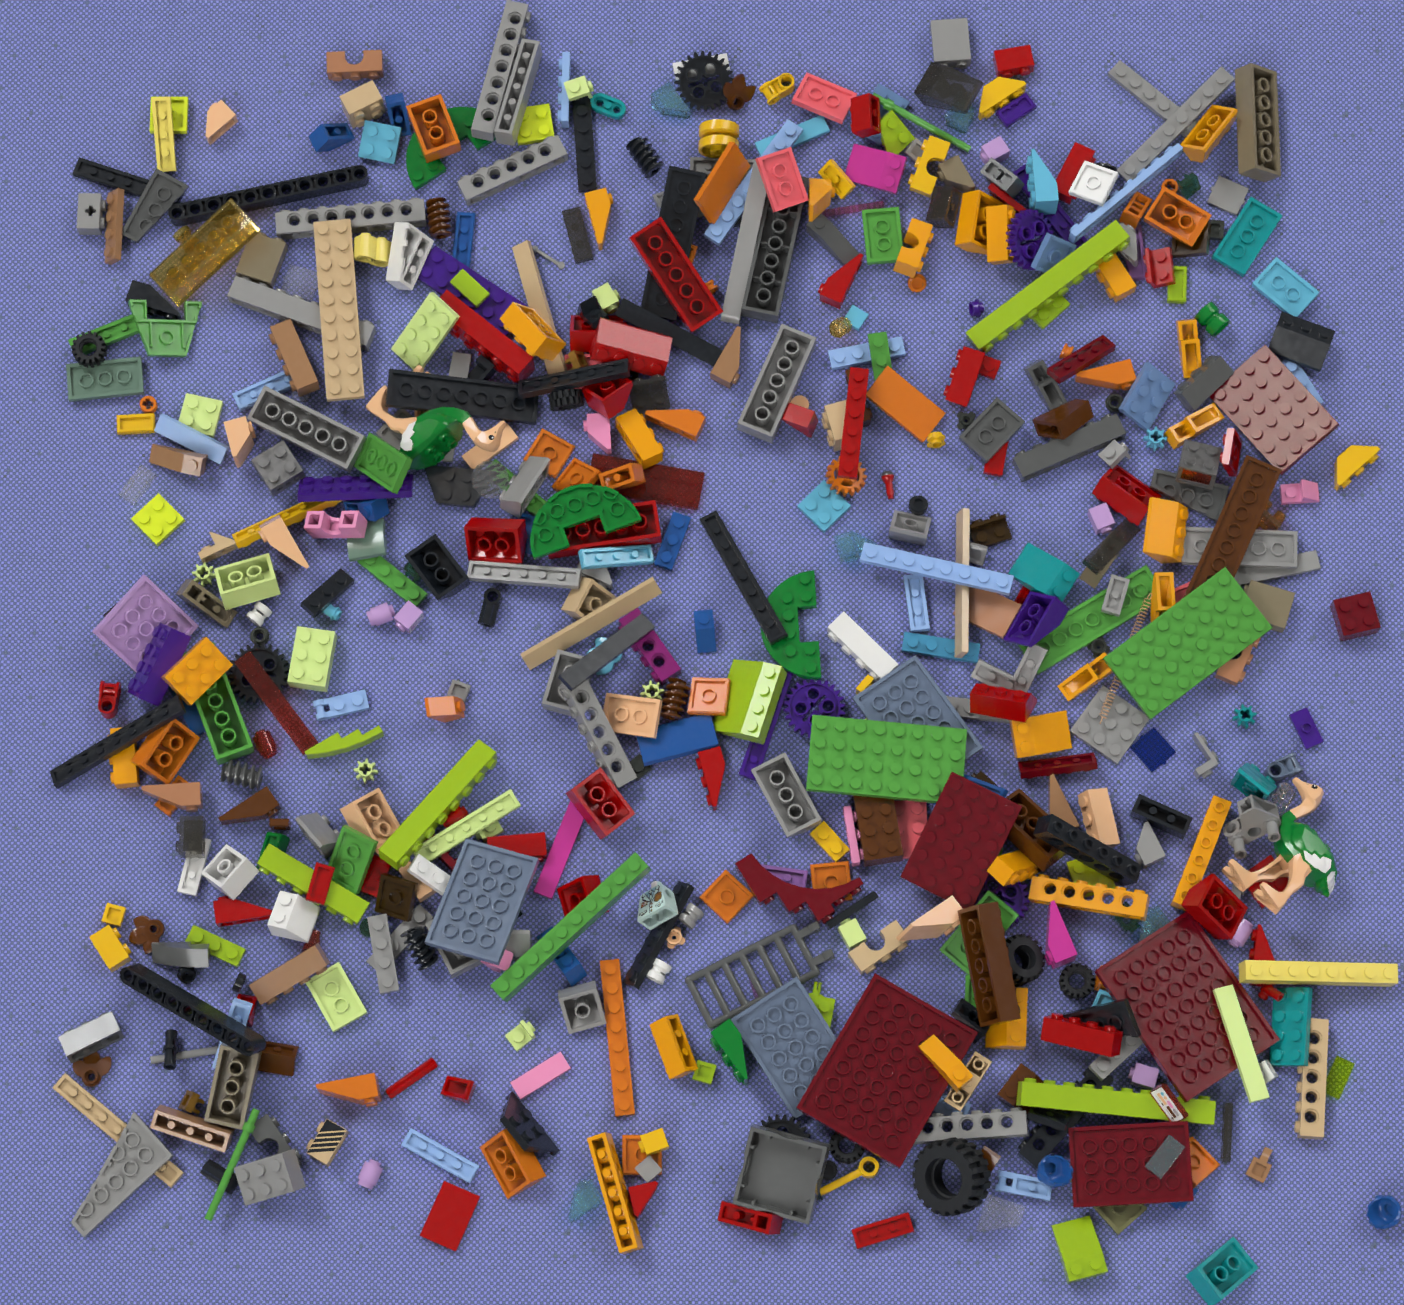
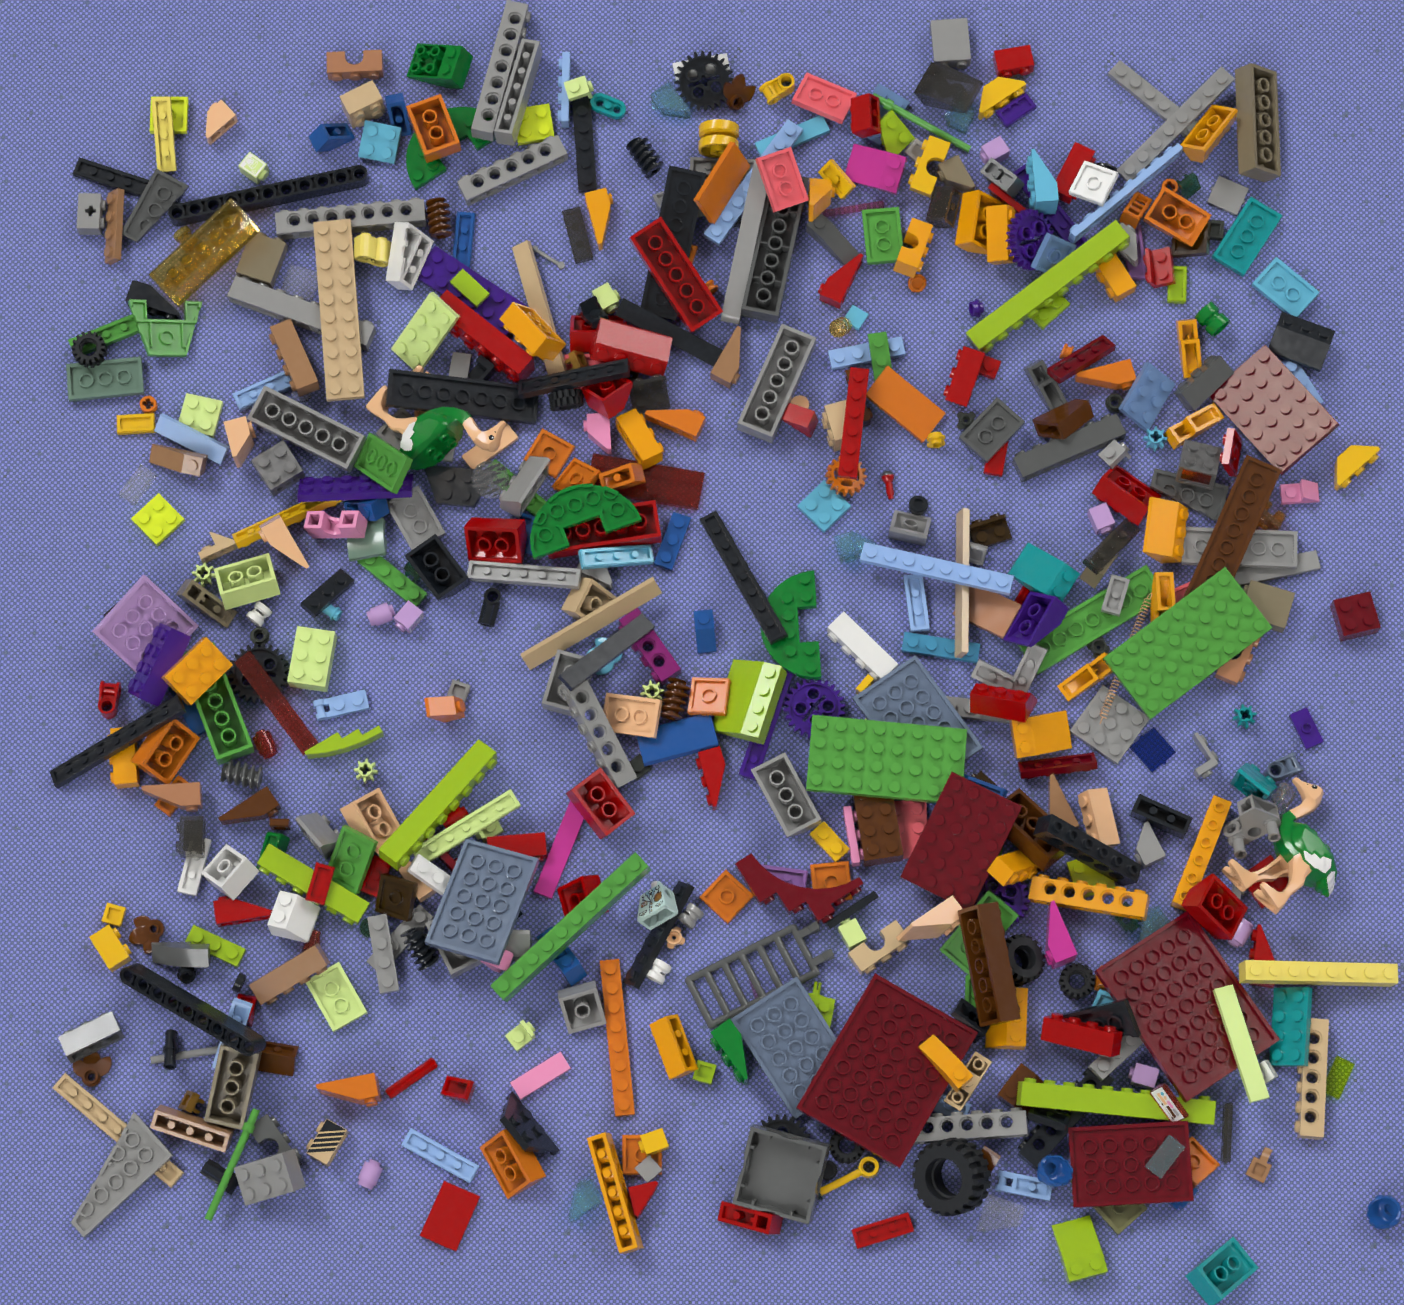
(254, 168): none -> yellowish green brick
(415, 518): none -> light grey plate
(440, 65): none -> green slope
(1271, 991): red arm -> none

